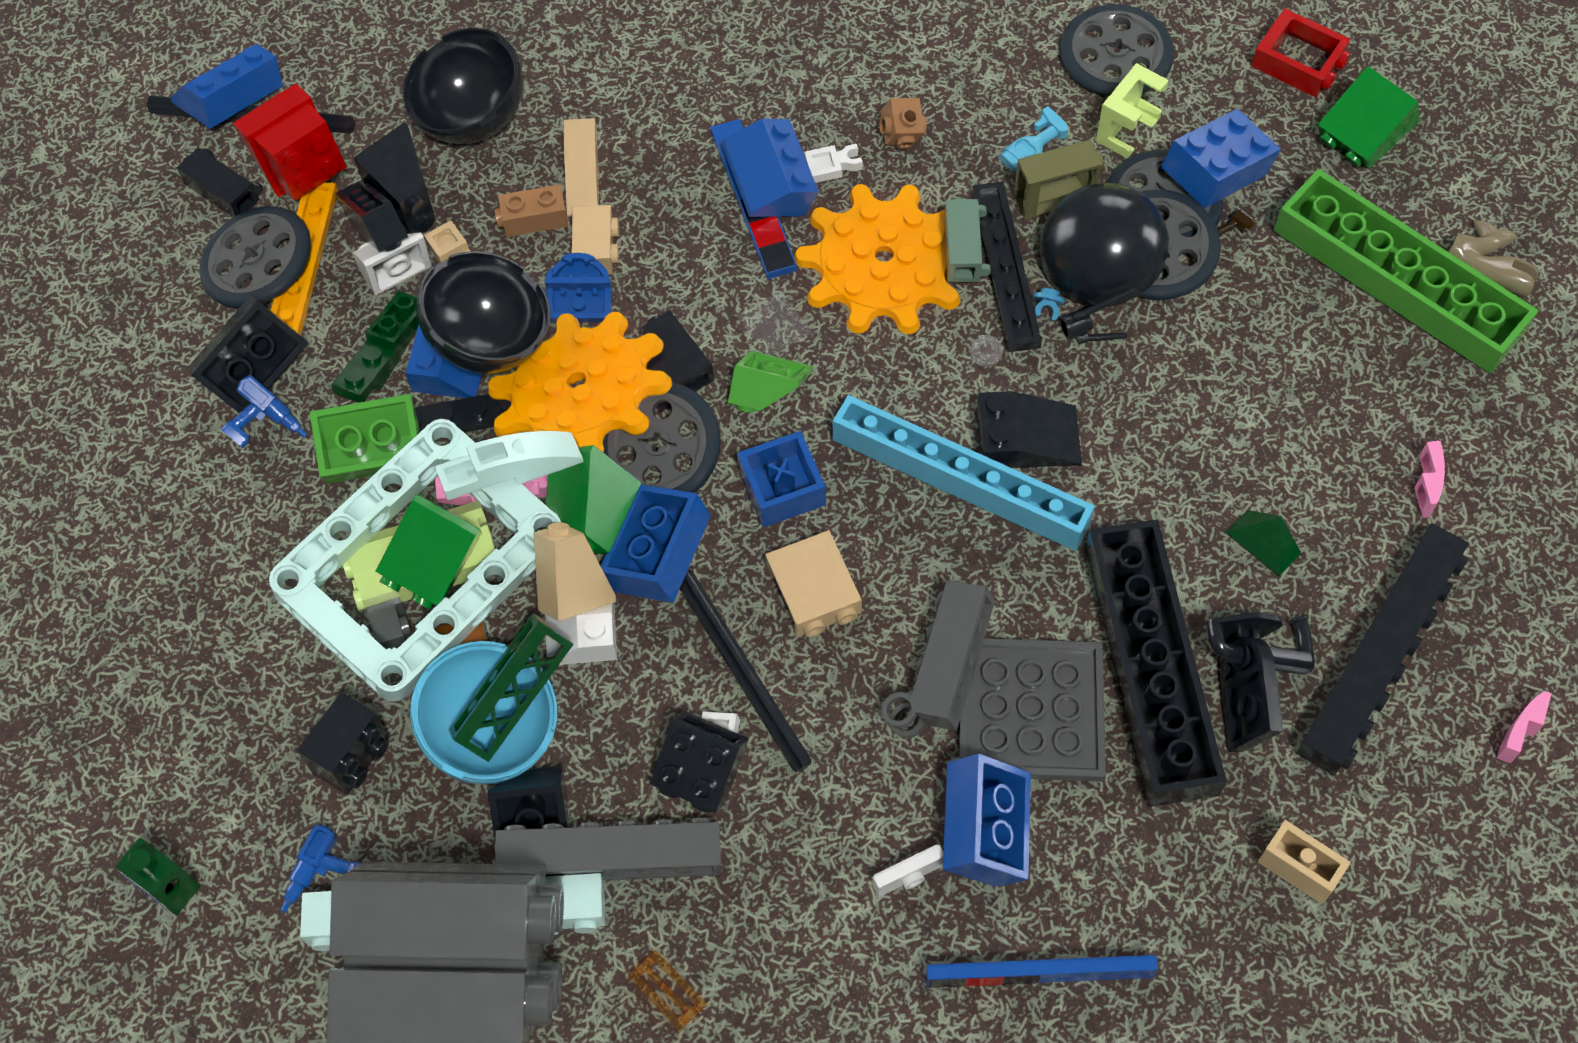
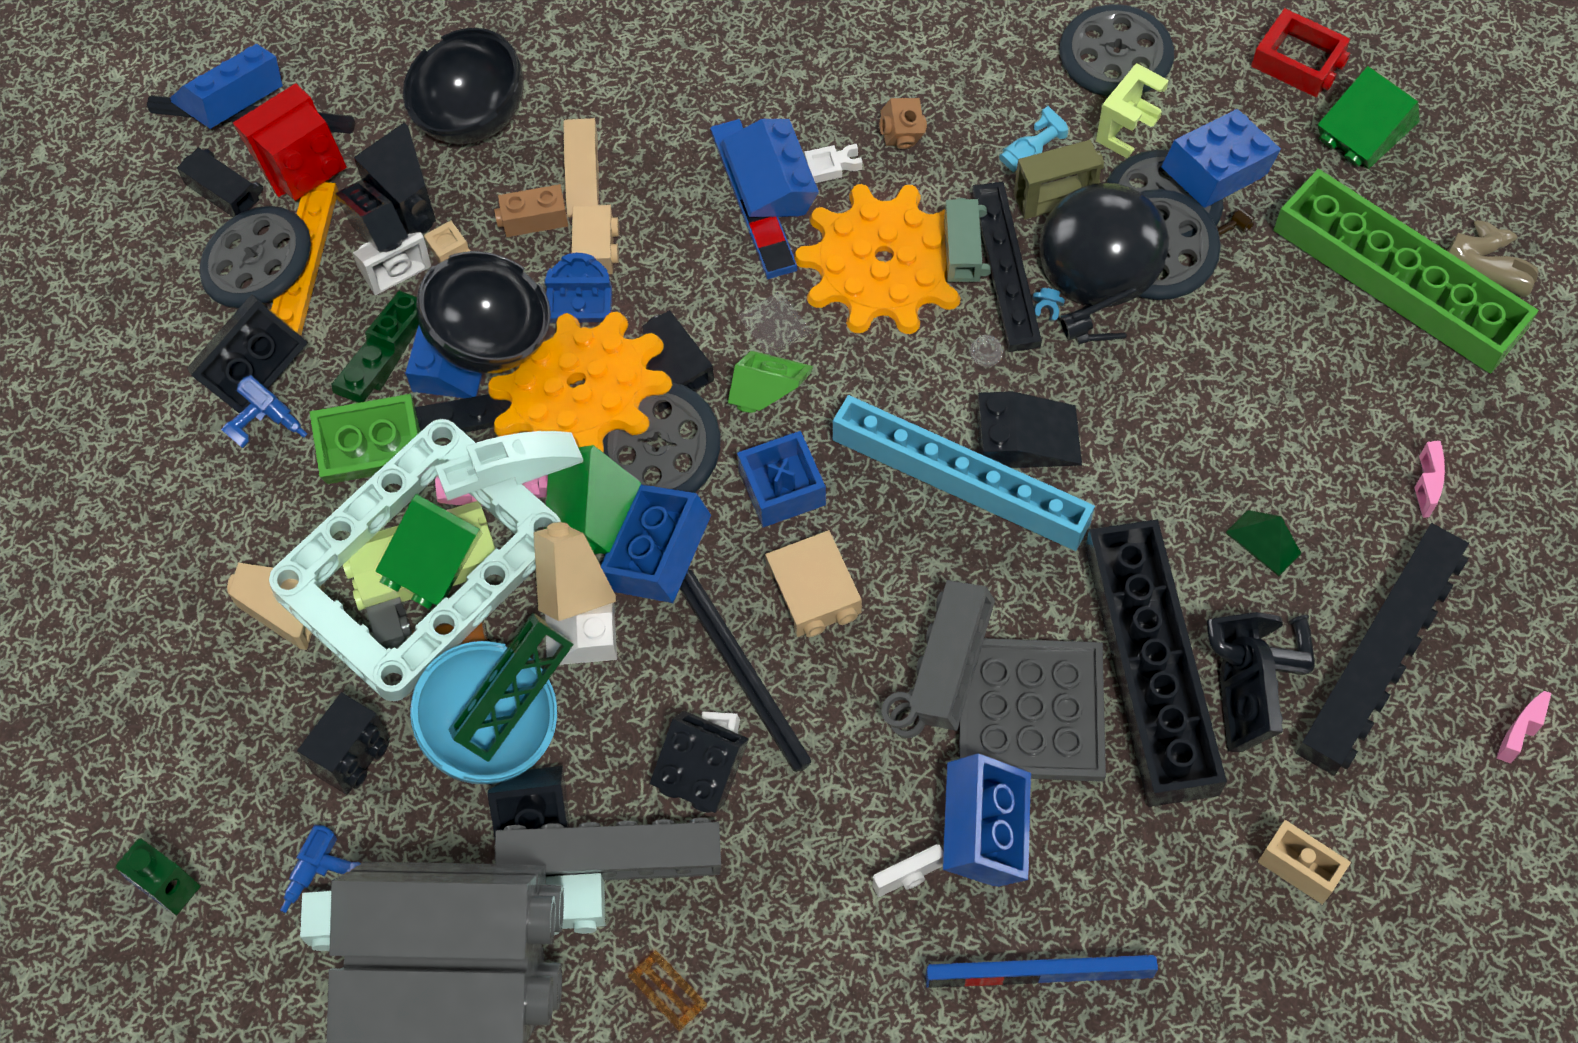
(253, 594): none -> tan slope

